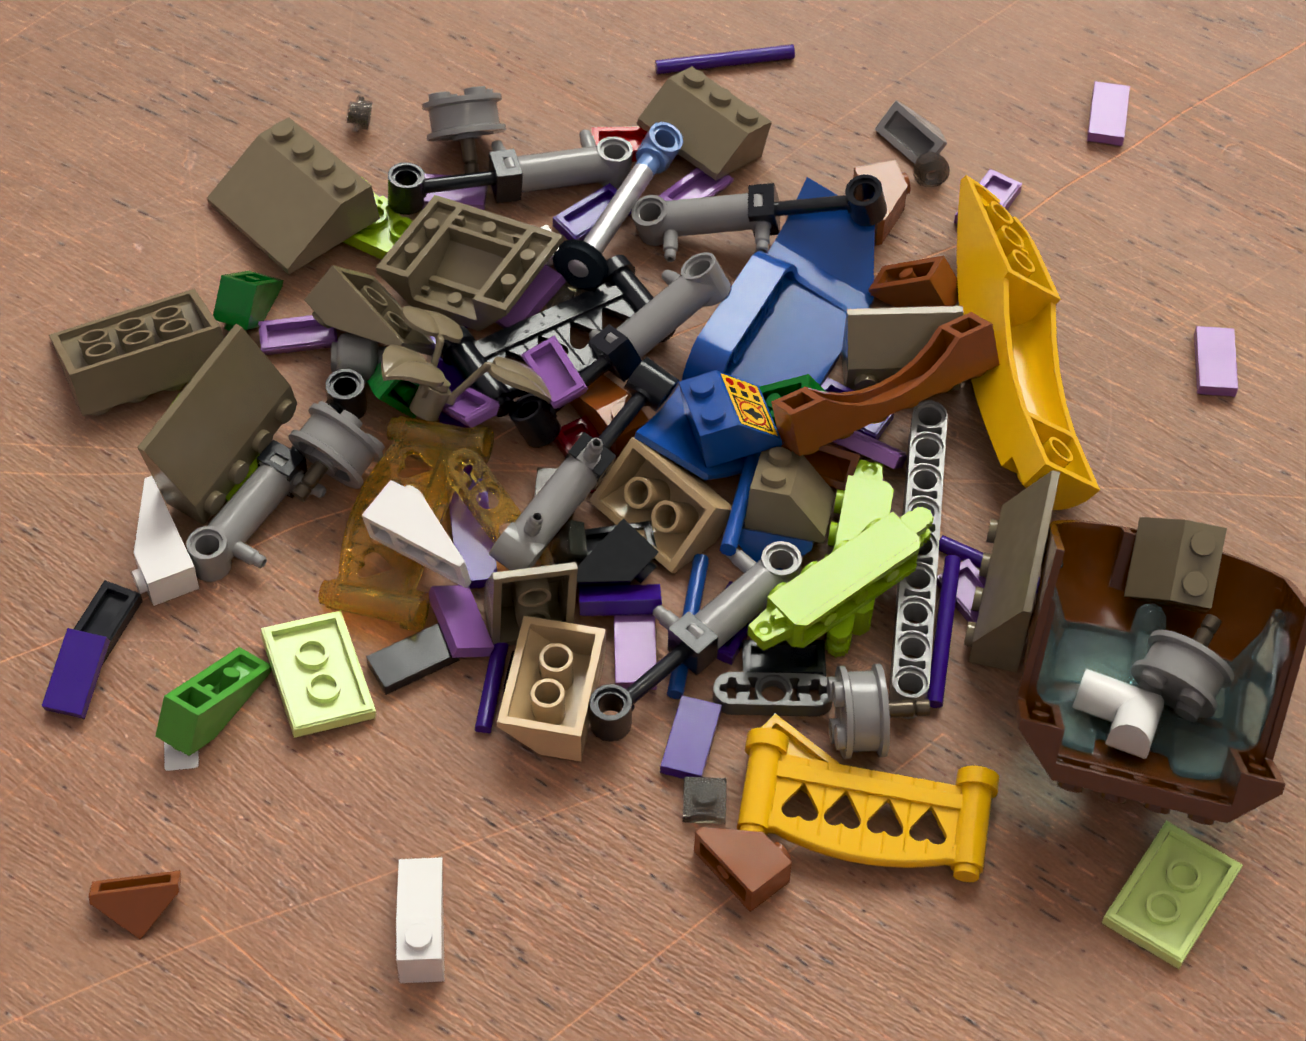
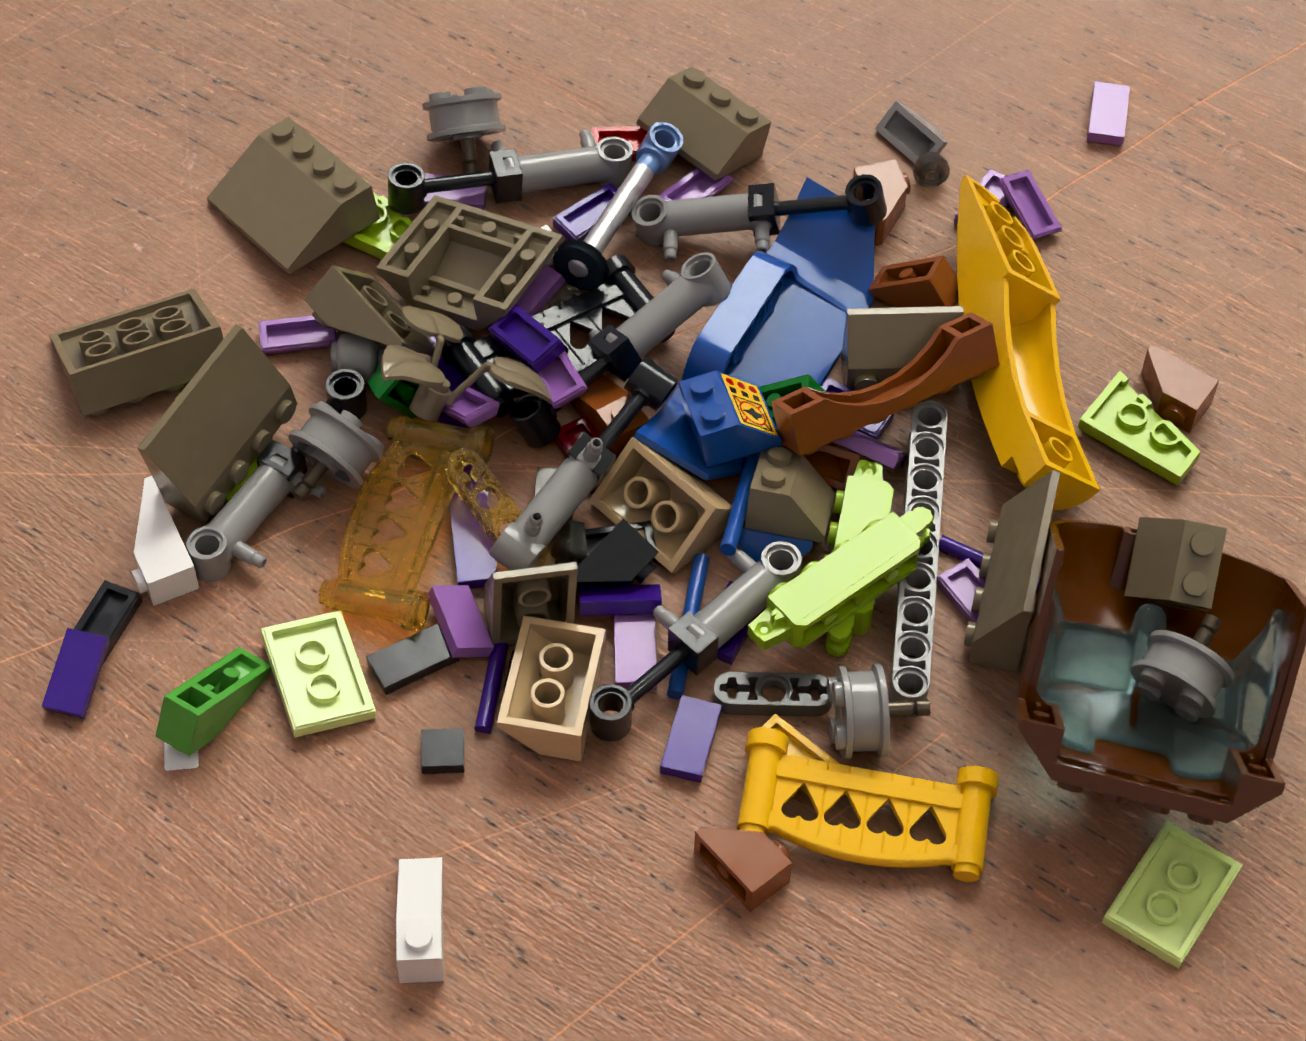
(135, 900): dark orange slope -> none
(245, 298): green slope -> none
(359, 114): clear smoke plate -> none
(408, 525): white slope -> none
(442, 751): none -> tile
(527, 339): none -> dark purple tile
(704, 800): clear smoke plate -> none
(725, 59): dark purple bar -> none
(784, 658): black tile -> none
(943, 630): dark purple bar -> none
(1029, 204): none -> medium lavender tile
(1130, 708): white brick -> none
(1135, 430): none -> lime wing
(1177, 388): none -> slope
(1215, 361): tile -> none

